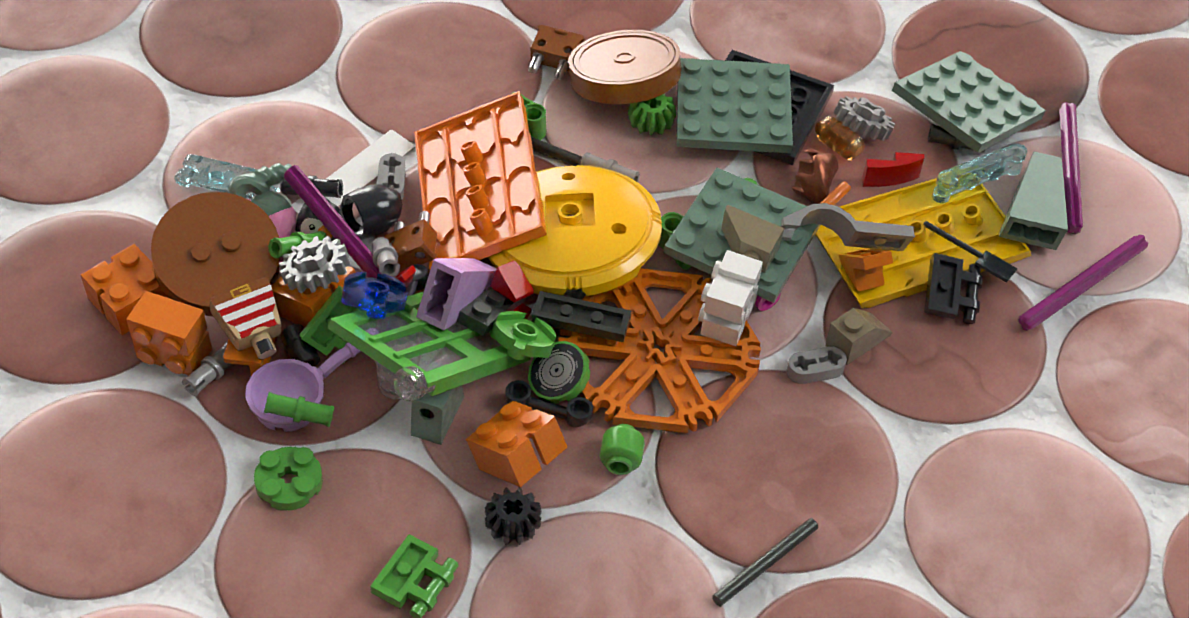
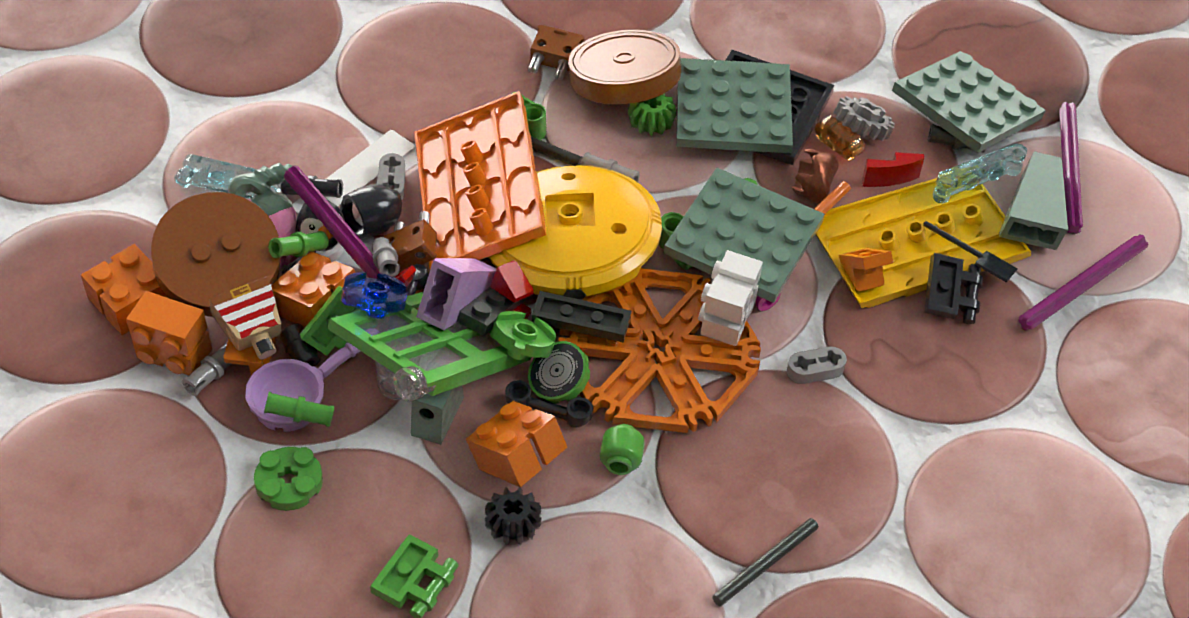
(314, 264): light grey gear -> none
(751, 235): dark tan slope -> none
(851, 232): light grey piece -> none
(856, 333): dark tan slope -> none

